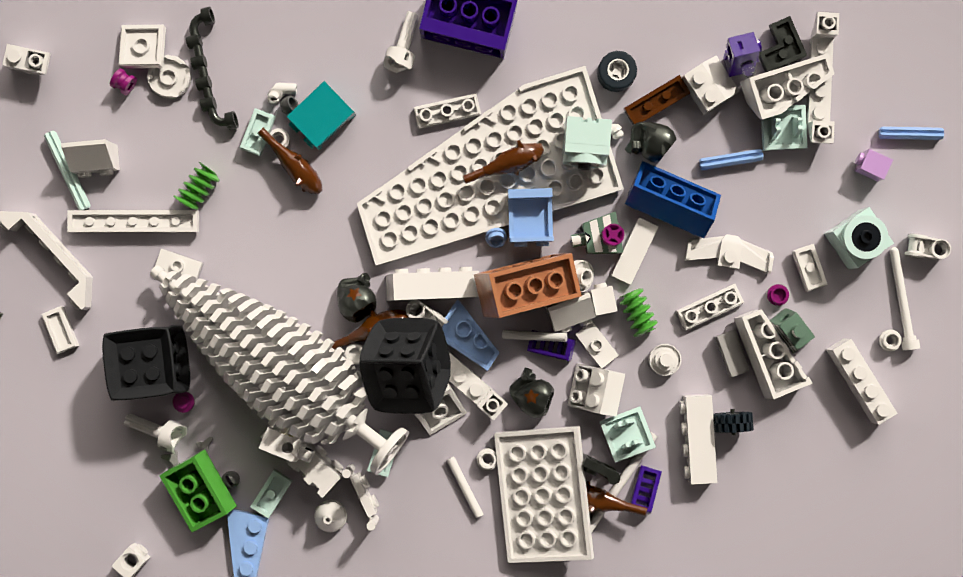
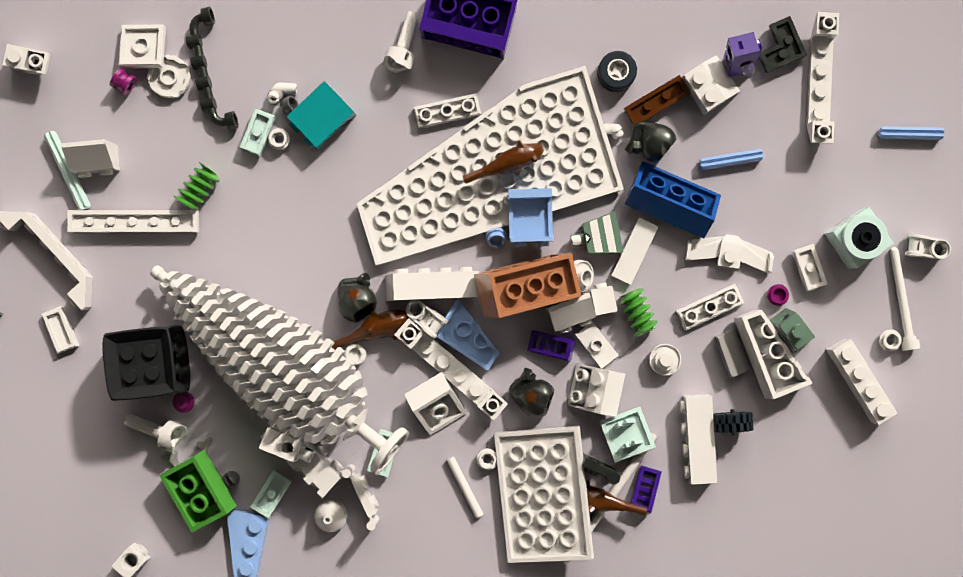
(174, 262): white plate -> none
(296, 166): reddish brown piece -> none
(405, 365): black piece -> none
(540, 336): white bar -> none
(586, 142): light aqua piece -> none
(614, 232): magenta wheel -> none
(781, 88): white wedge -> none
(785, 130): light aqua plate -> none
(873, 164): lavender brick -> none

